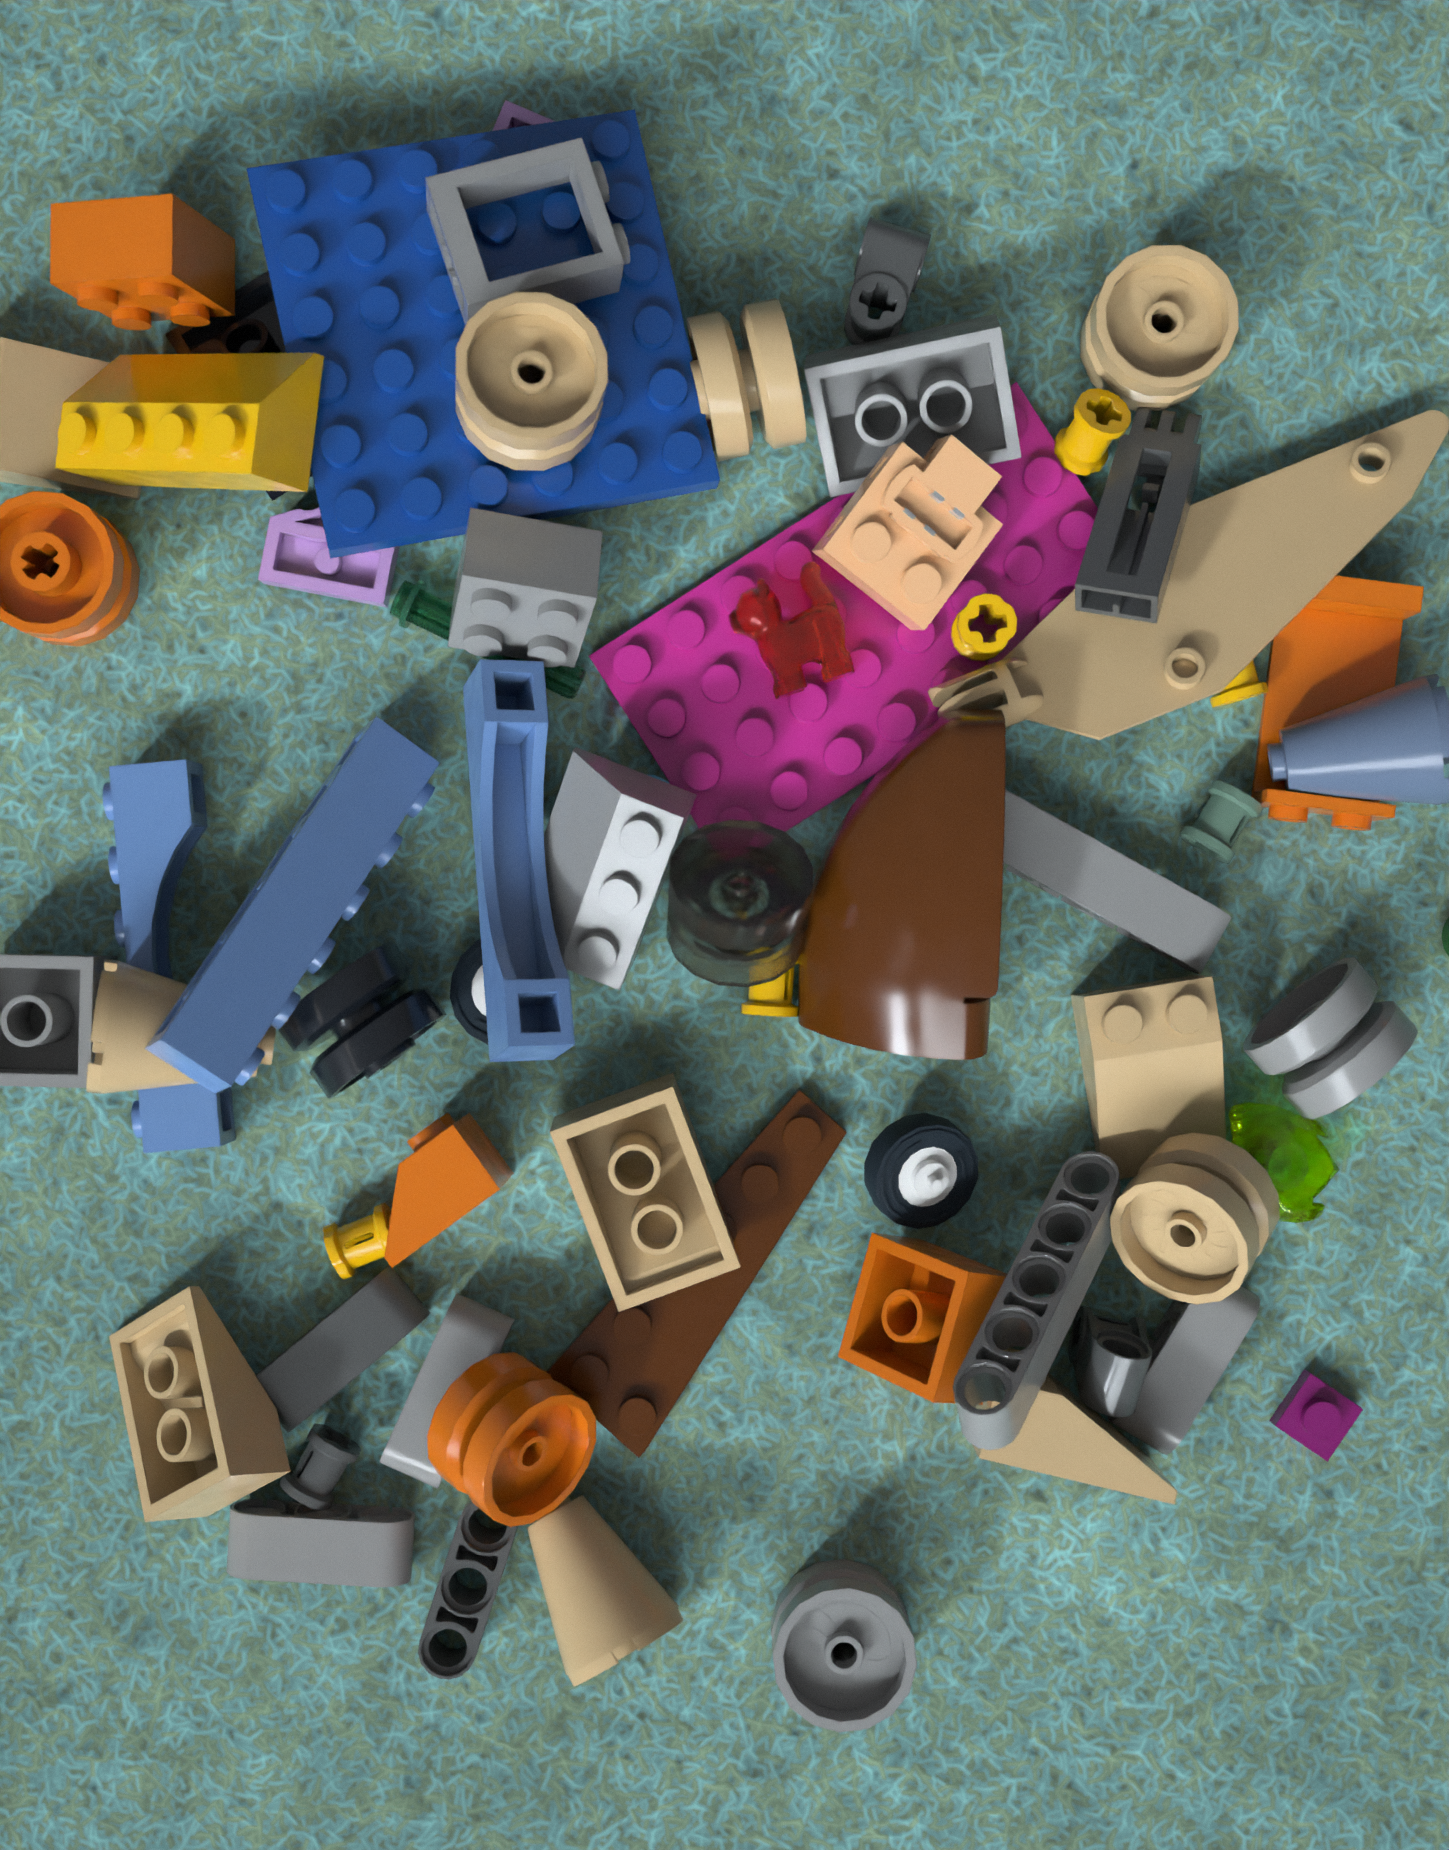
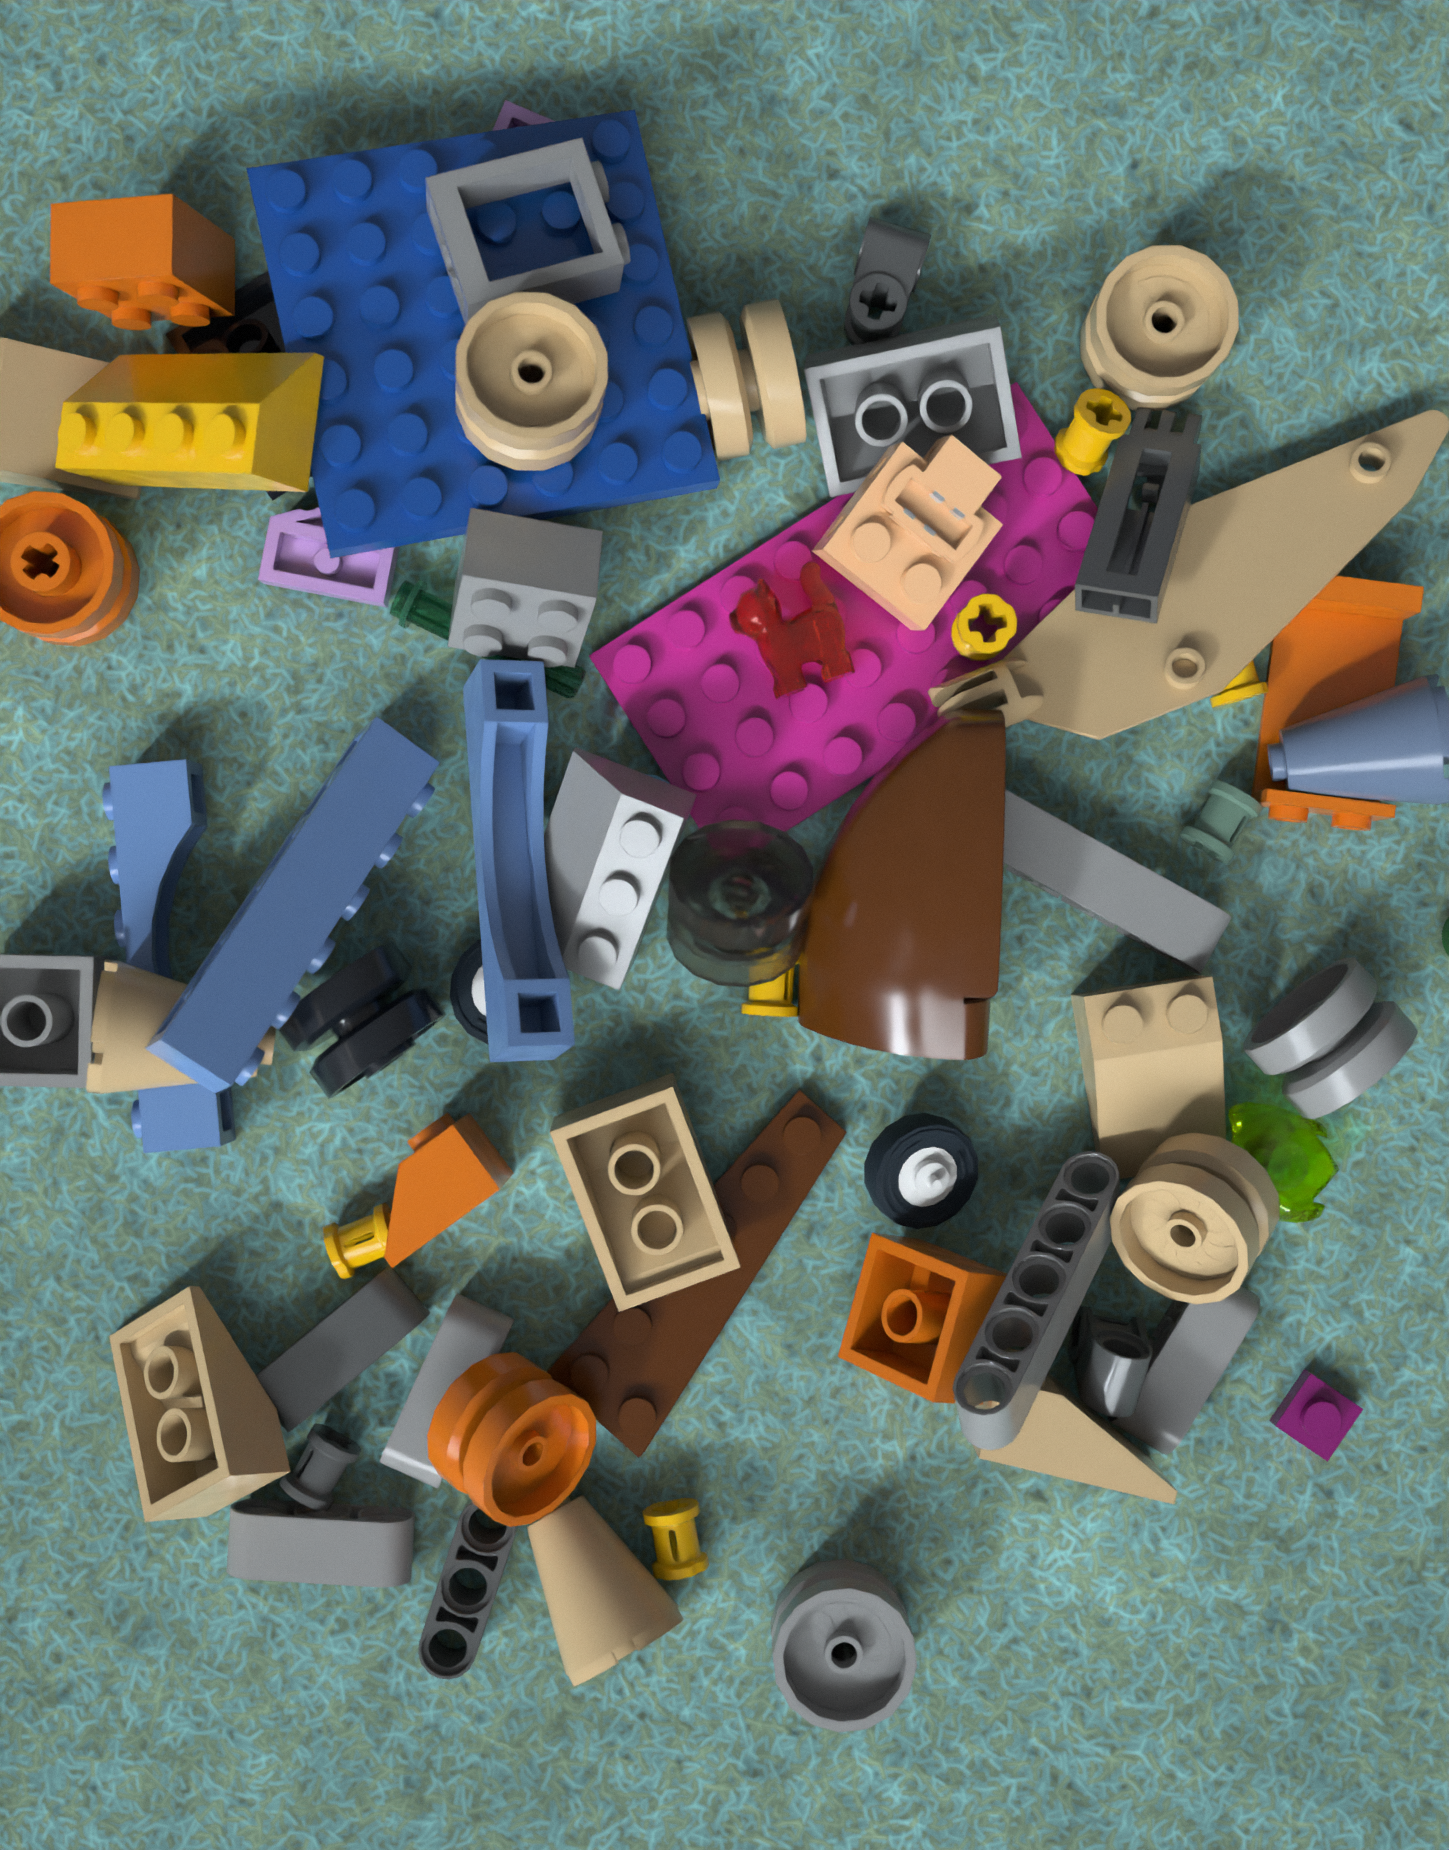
(675, 1560): none -> yellow bush

